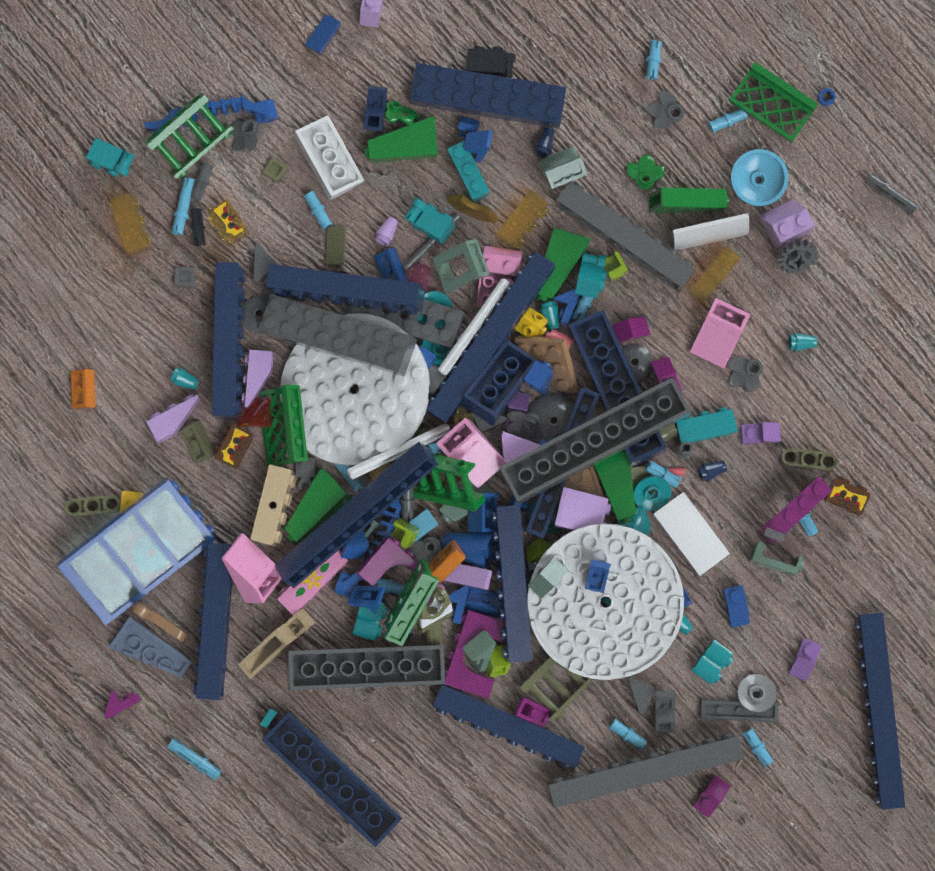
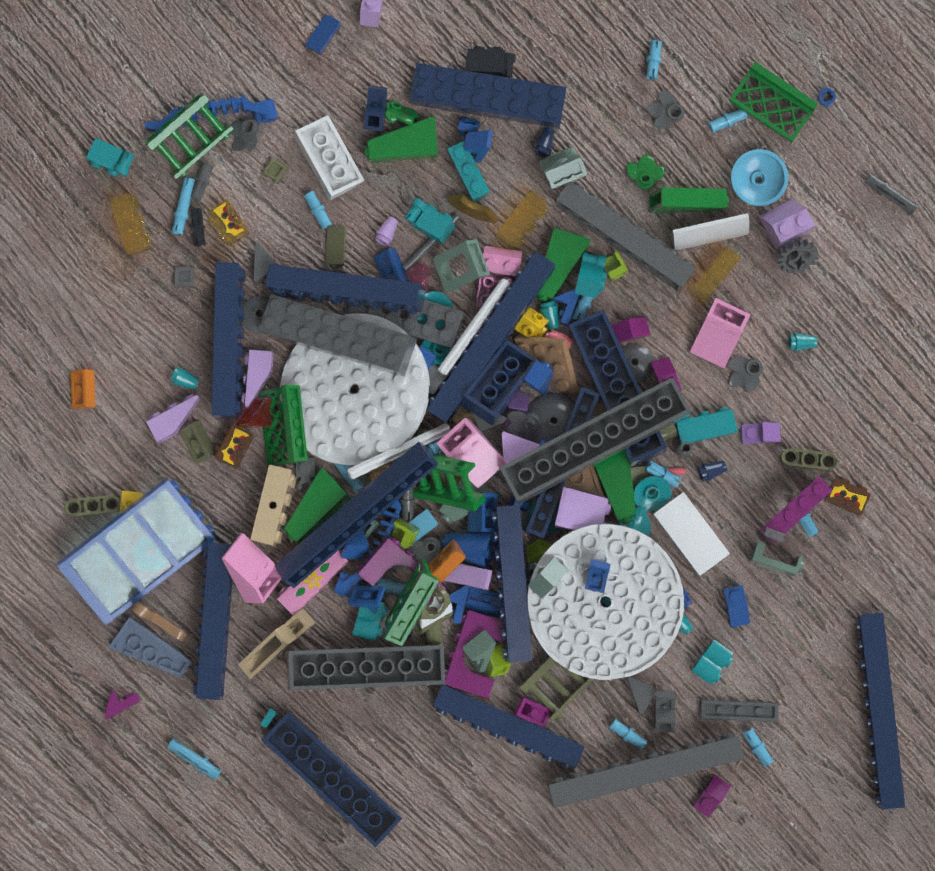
(761, 685): light grey dish -> none
(805, 659): medium lavender slope -> none

